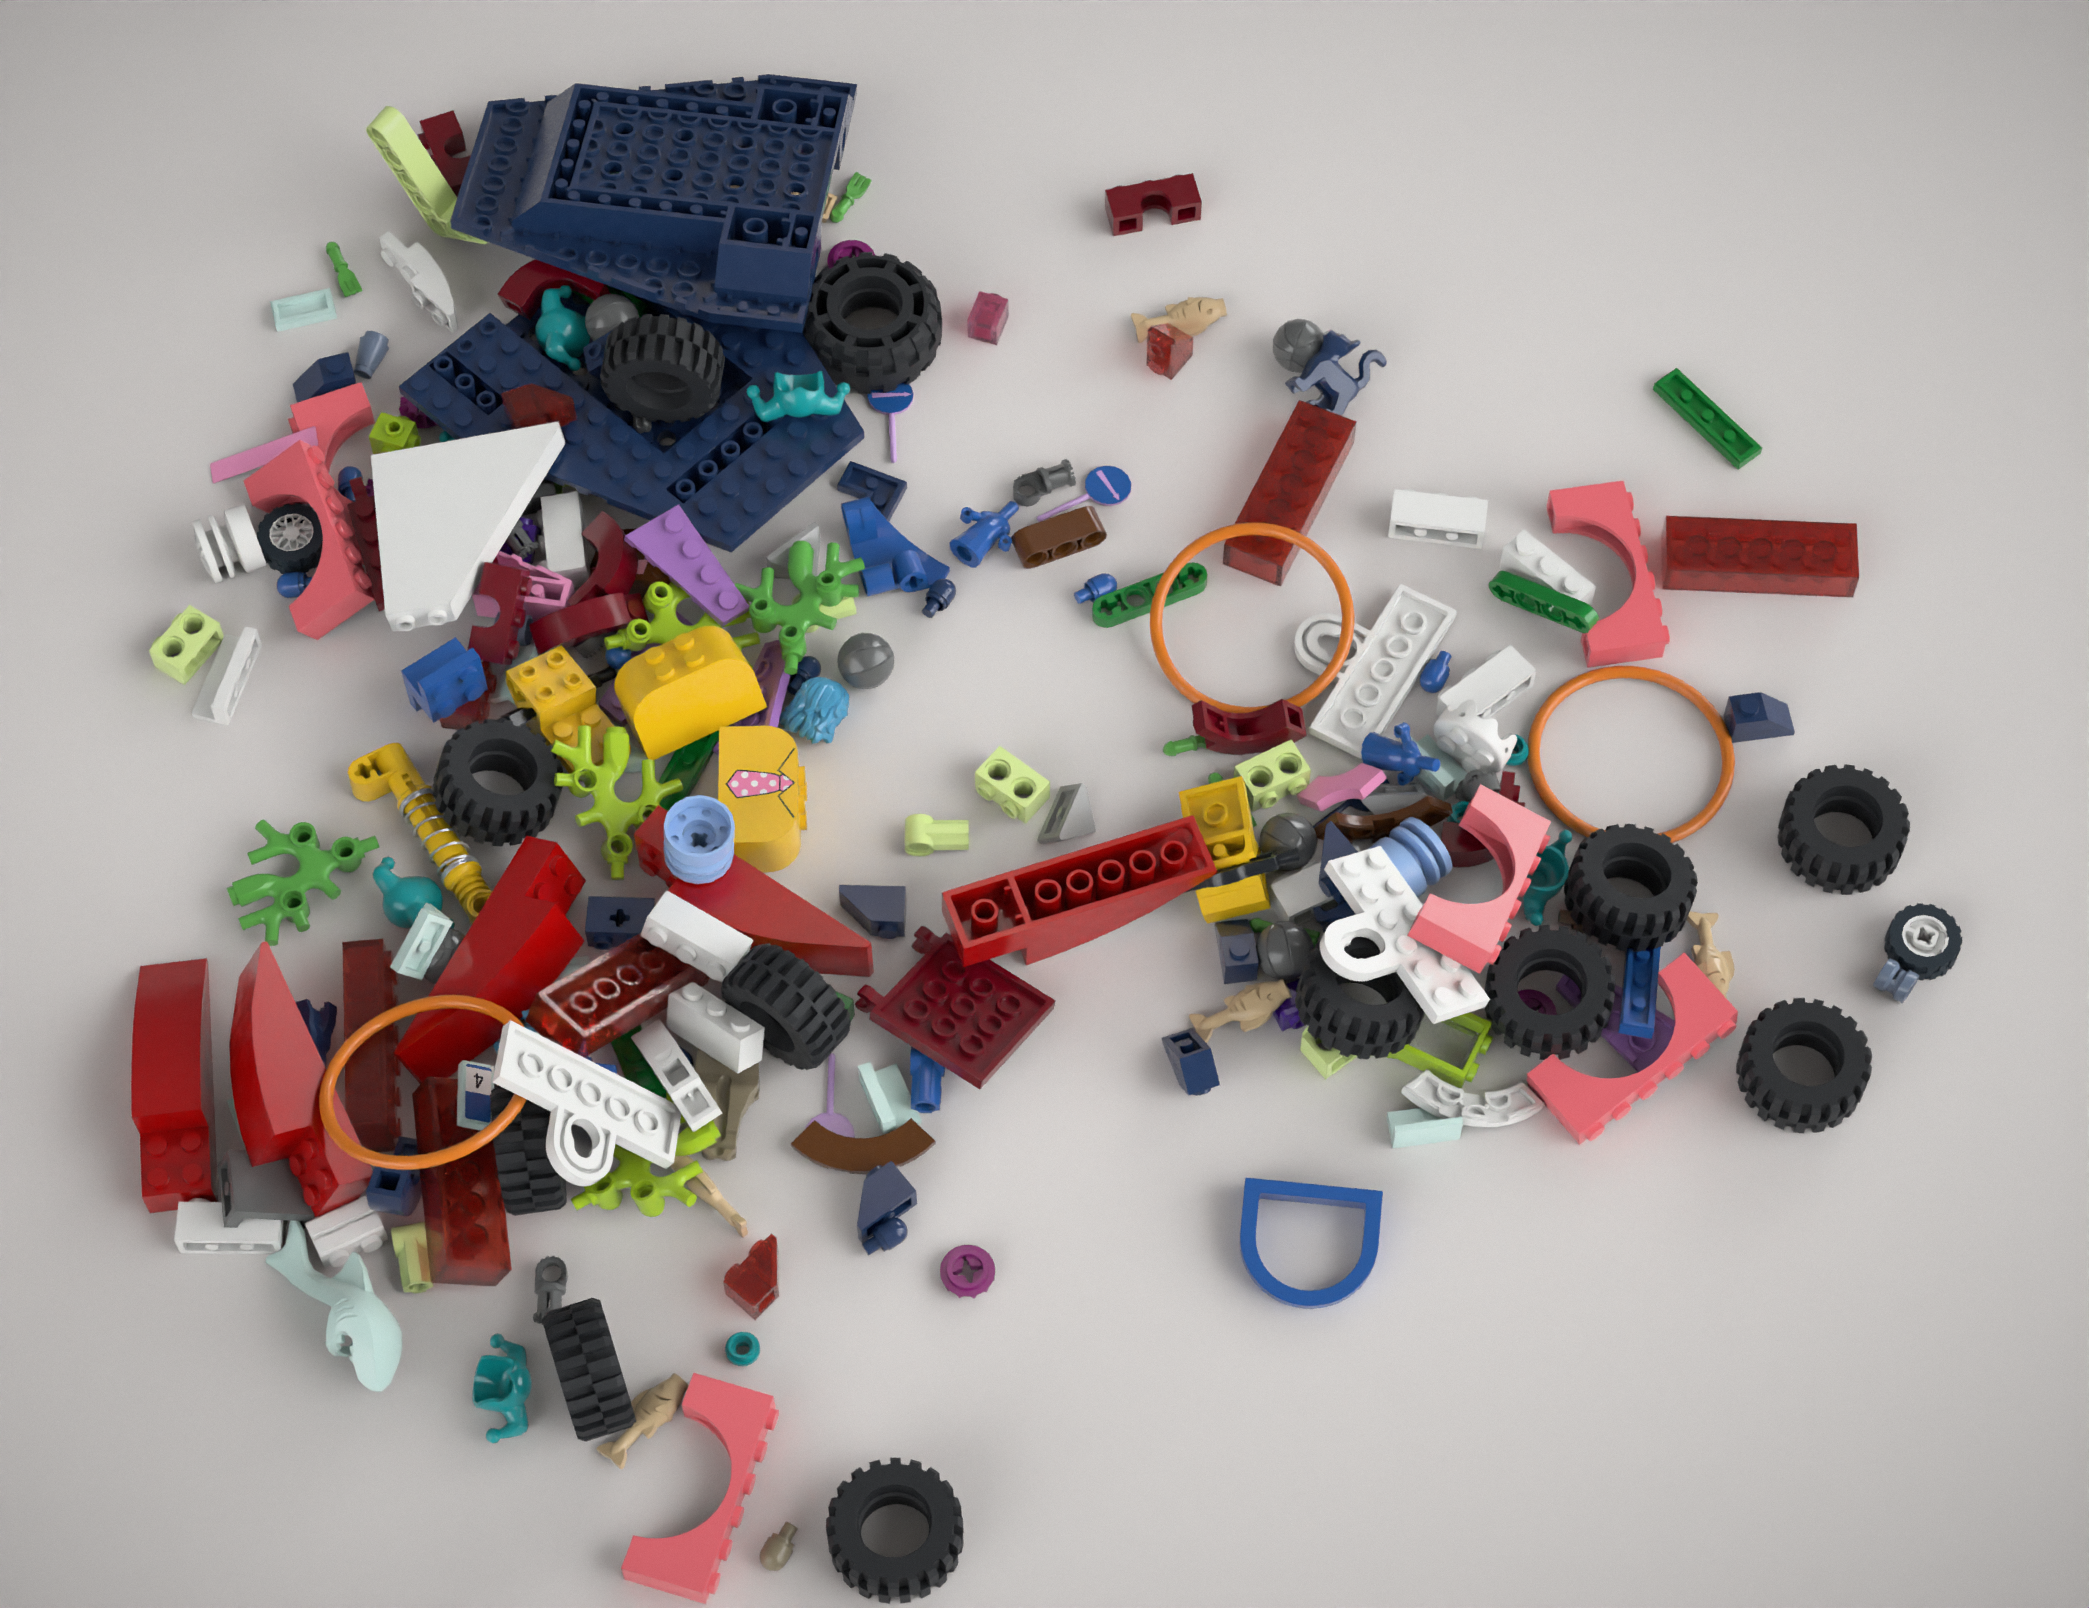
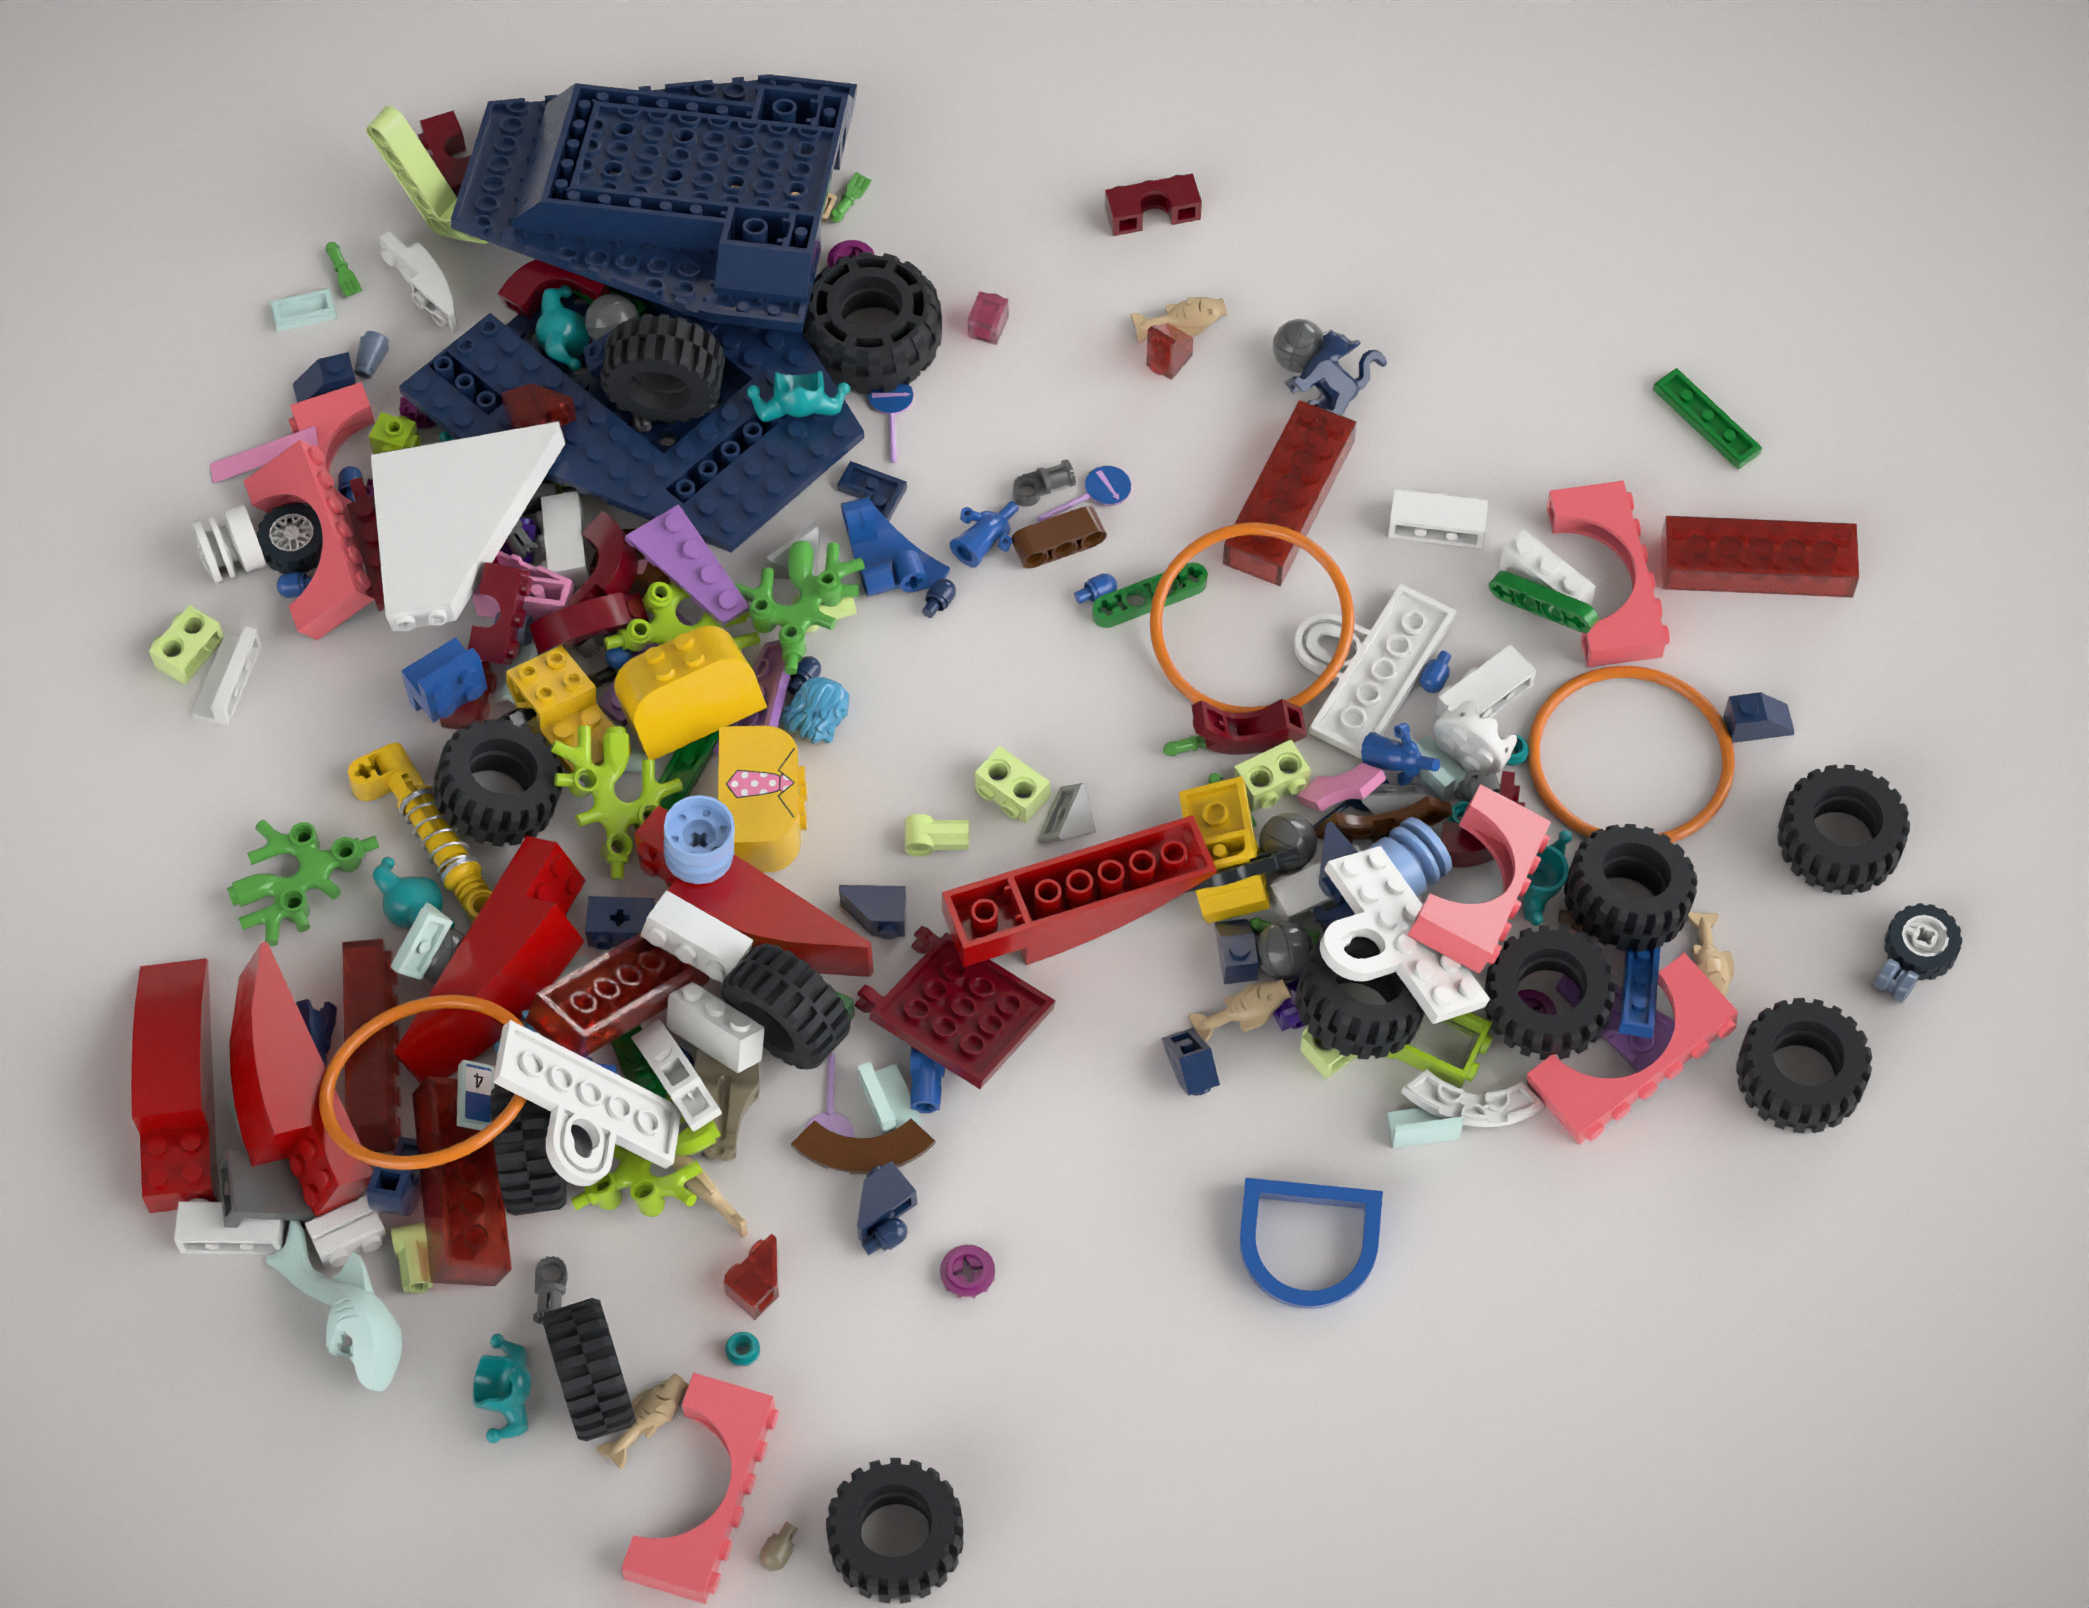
(865, 660): dark grey piece -> none

